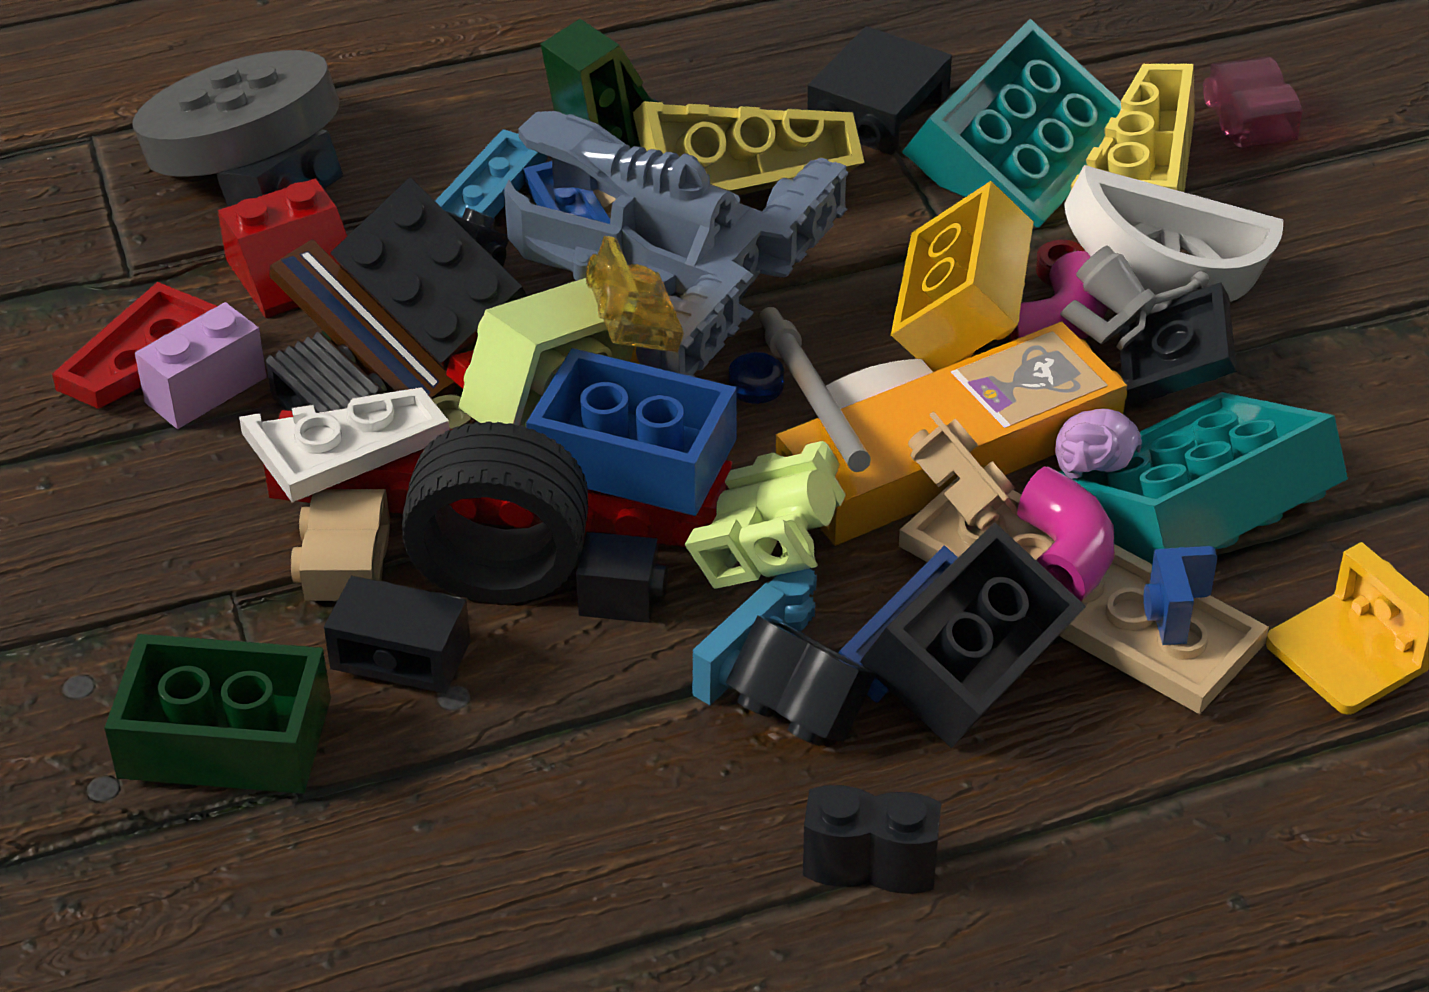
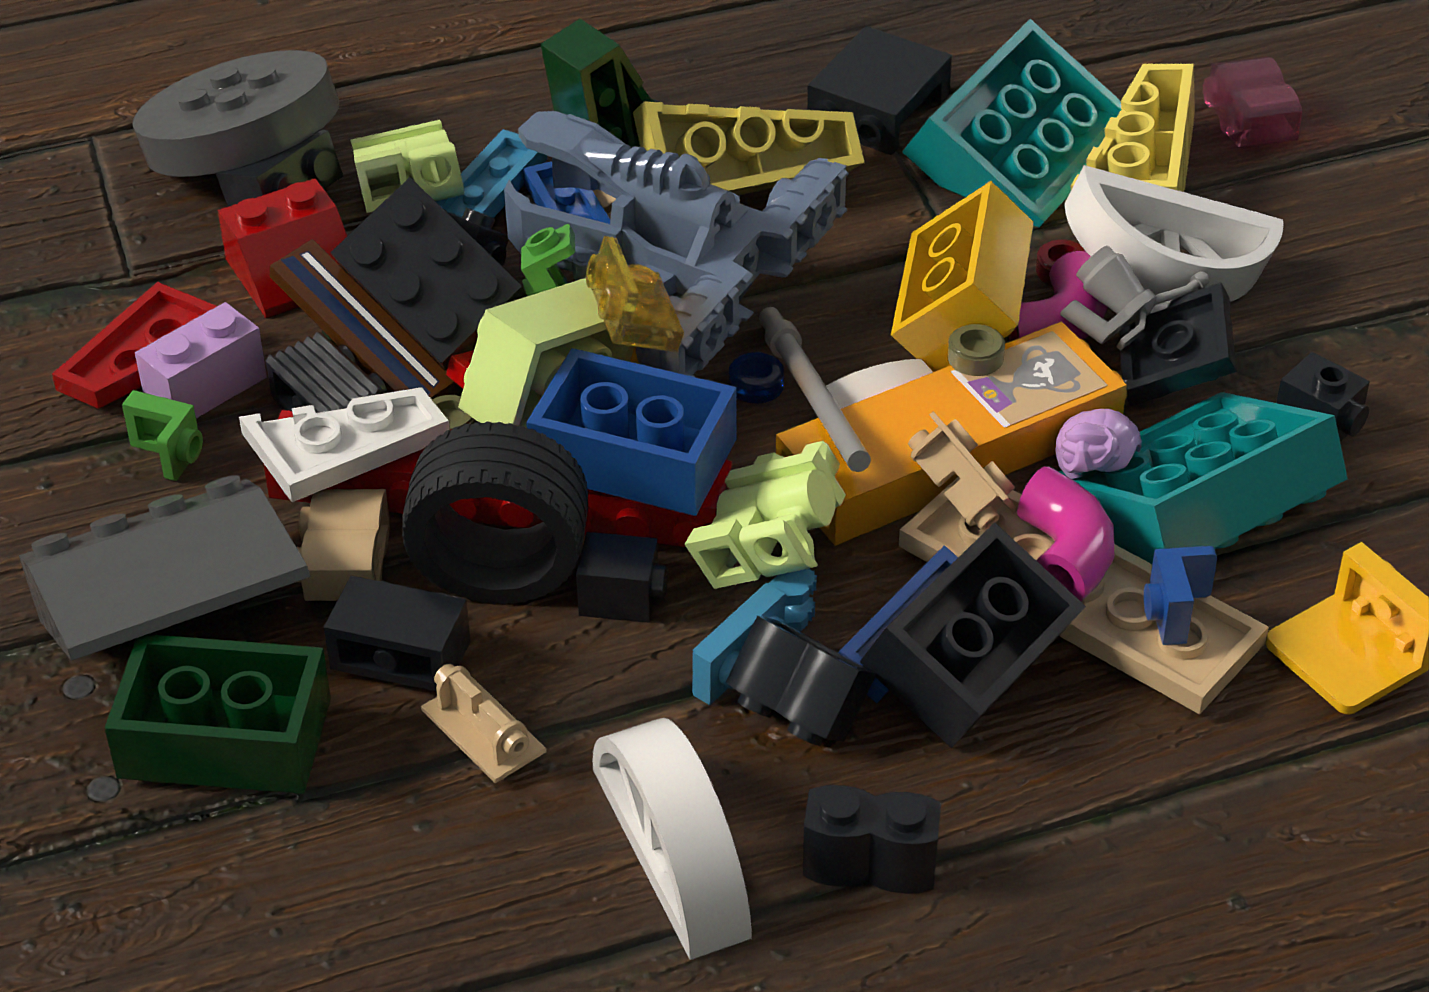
(160, 566): none -> dark grey slope
(163, 428): none -> bright green bracket
(415, 152): none -> yellowish green hips
(480, 724): none -> tan hinge
(541, 257): none -> bright green bracket
(676, 832): none -> white window
(976, 350): none -> olive tile
(1328, 389): none -> black brick

